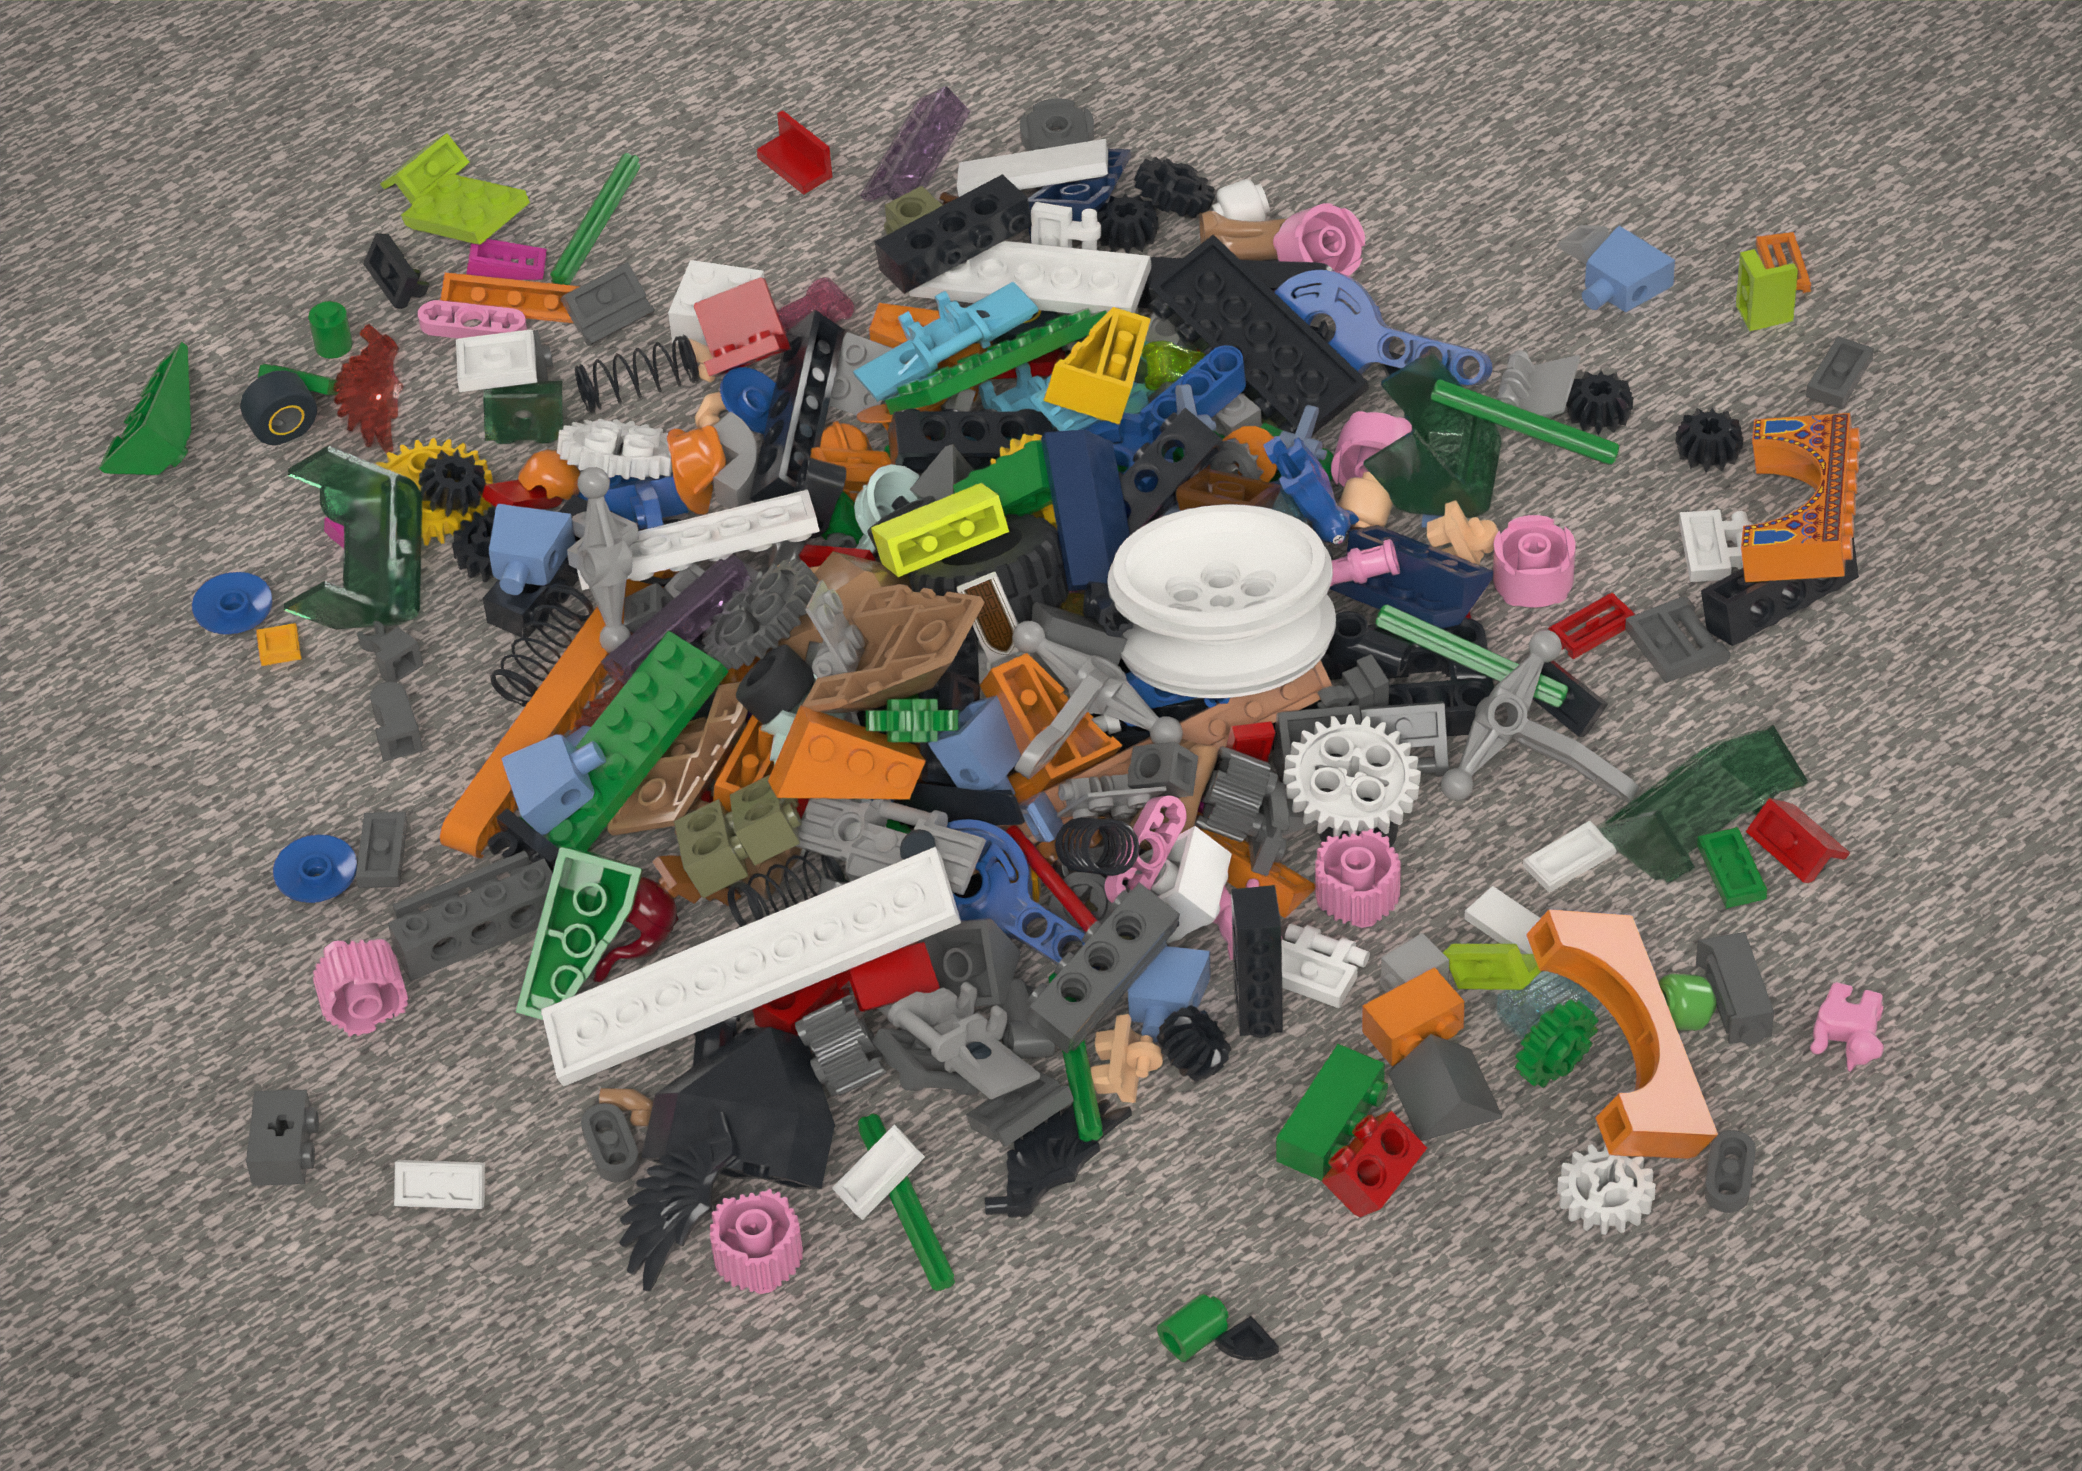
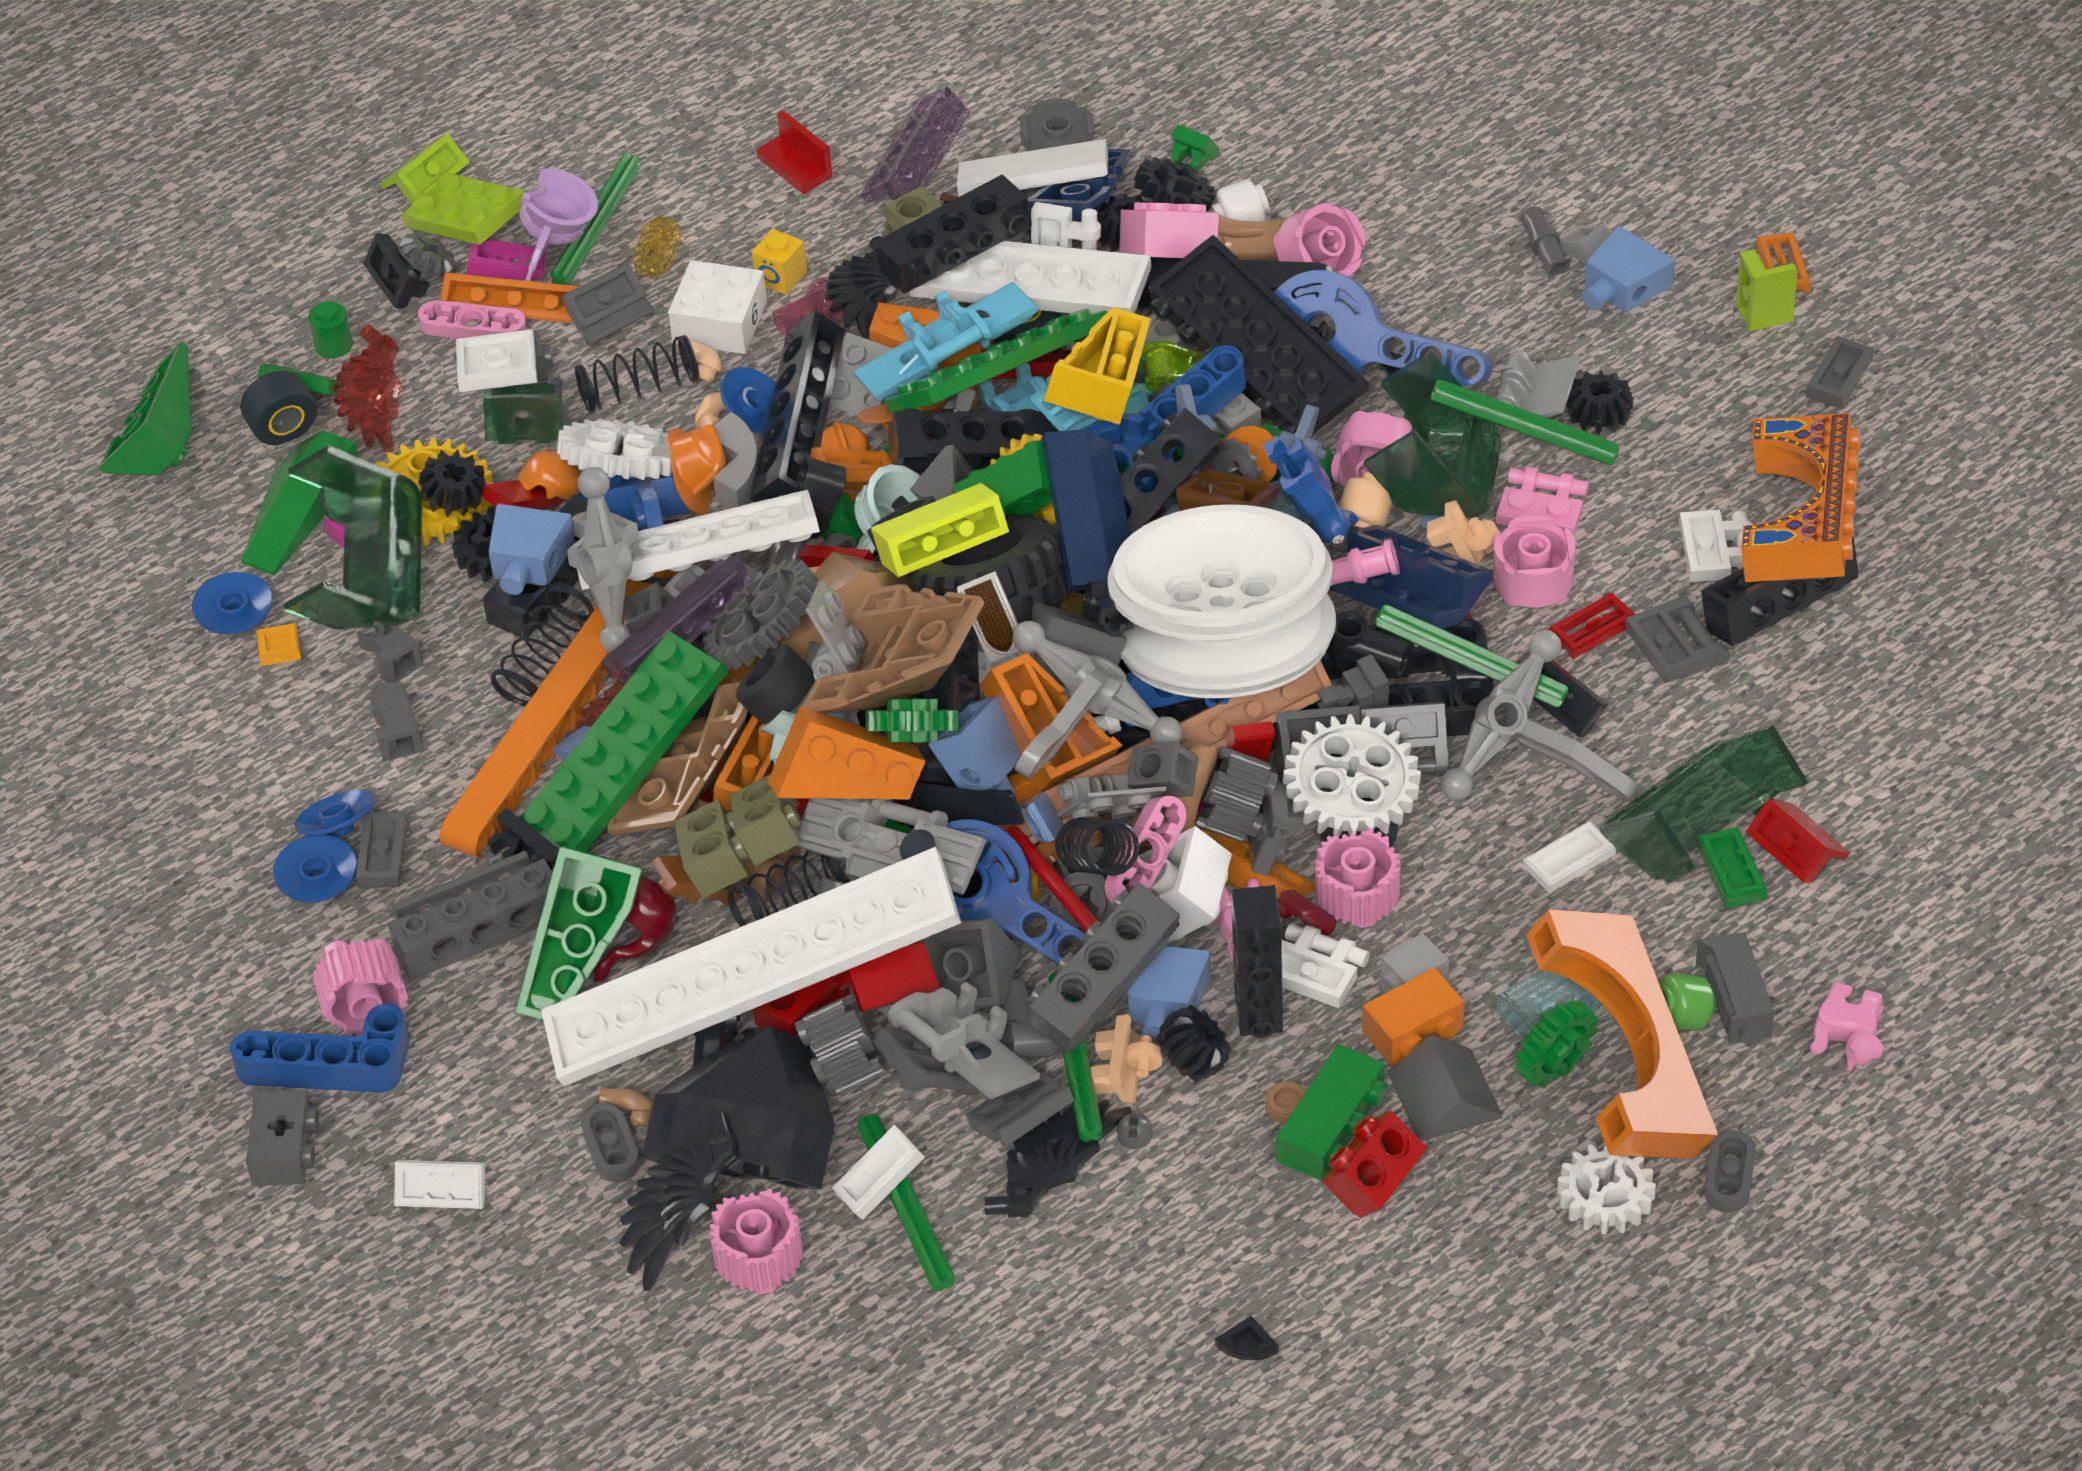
(289, 508): none -> green wedge
(327, 1061): none -> blue beam
(335, 813): none -> blue dish
(426, 255): none -> dark grey gear
(551, 780): medium blue torso -> none
(557, 211): none -> lavender helmet
(657, 247): none -> clear yellow plate
(741, 327): bracket -> none
(781, 259): none -> yellow brick
(859, 288): none -> black animal
(1143, 1131): none -> dark grey hinge
(1165, 229): none -> bright pink brick
(1189, 141): none -> green tile
(1193, 1326): green brick -> none
(1282, 1100): none -> medium nougat tile
(1296, 904): none -> dark red arm
(1491, 966): lime panel -> none
(1502, 919): white tile -> none
(1527, 502): none -> bright pink plate
(1544, 241): none -> dark grey pin
(1709, 439): black gear -> none

